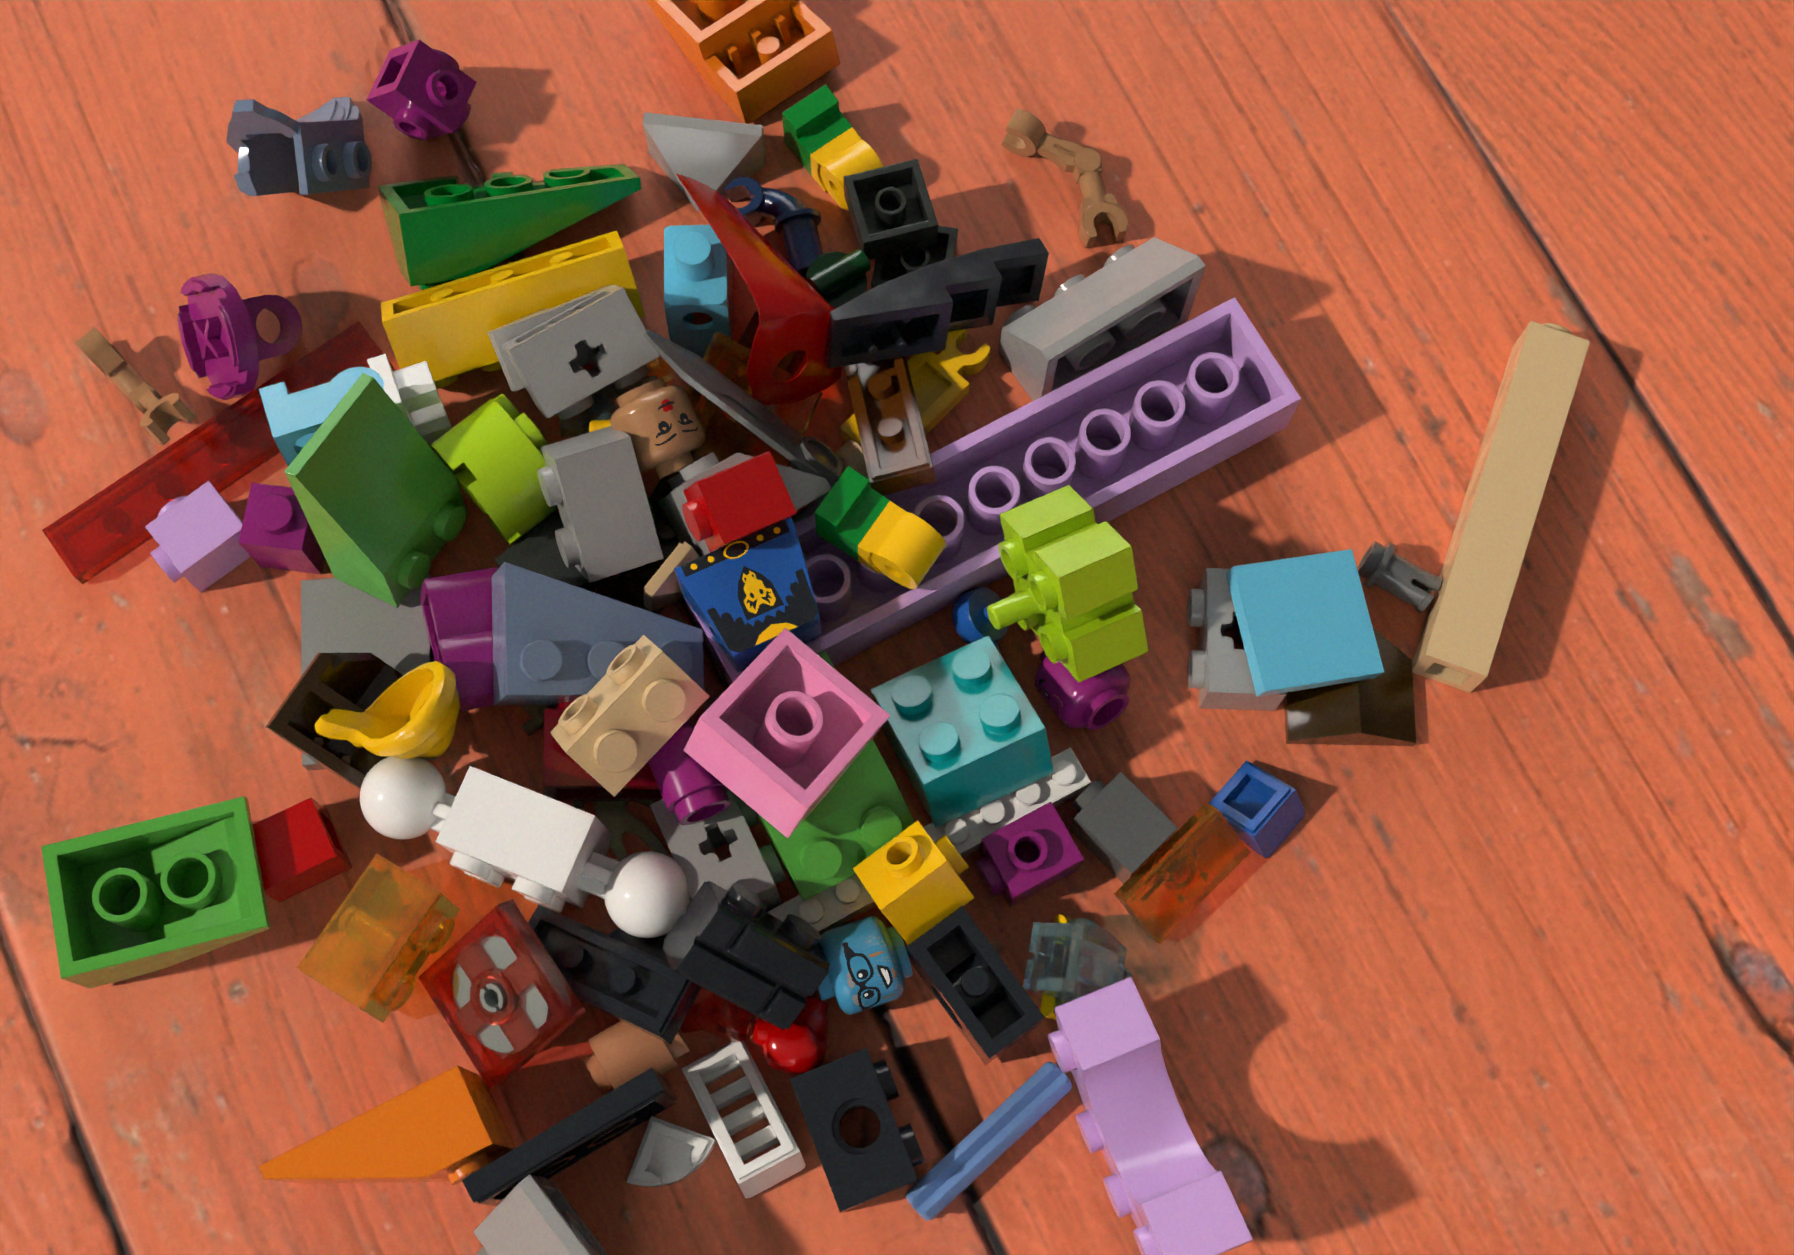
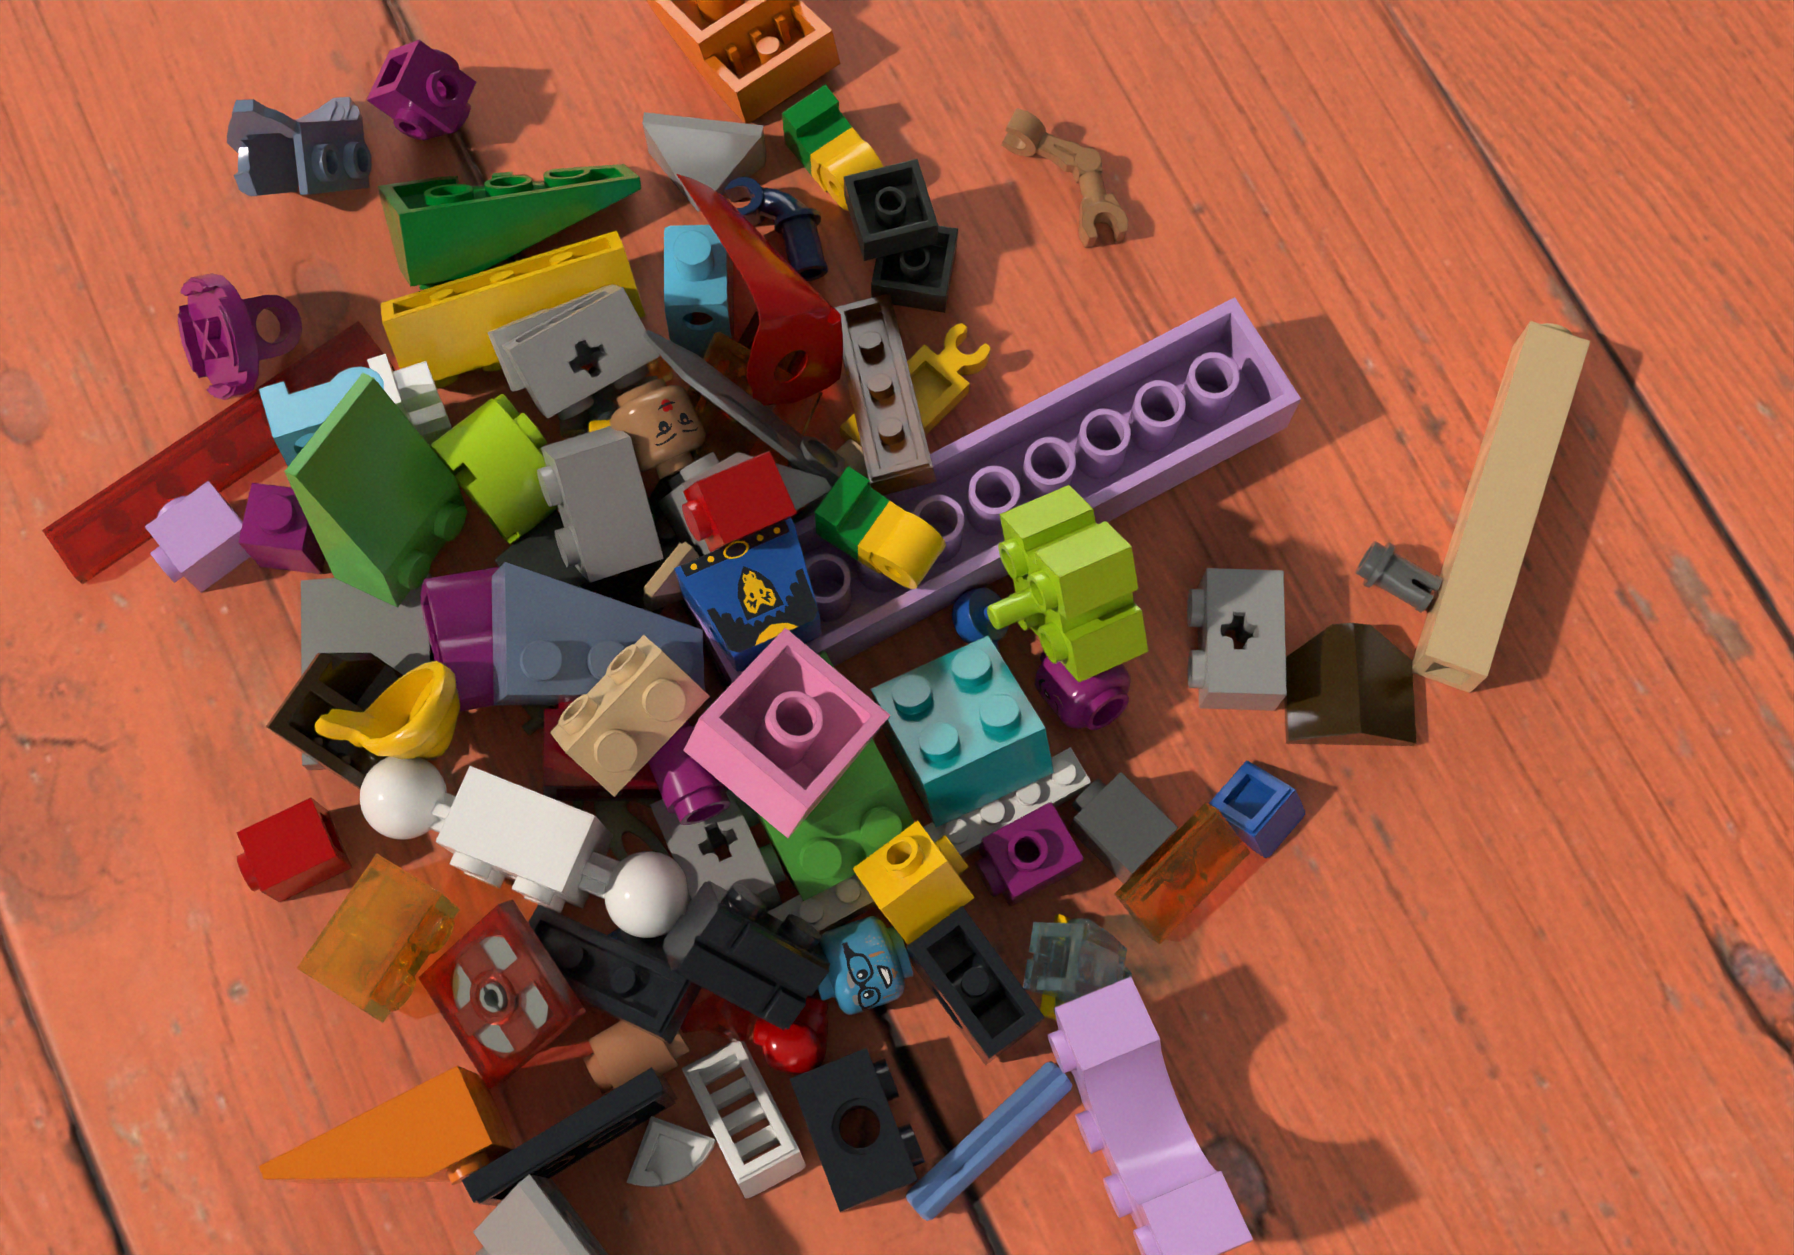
(154, 892): bright green slope -> none
(158, 411): medium nougat piece -> none
(839, 276): dark green plate -> none
(922, 306): black slope -> none
(1101, 316): light grey slope -> none
(1304, 622): medium azure tile -> none

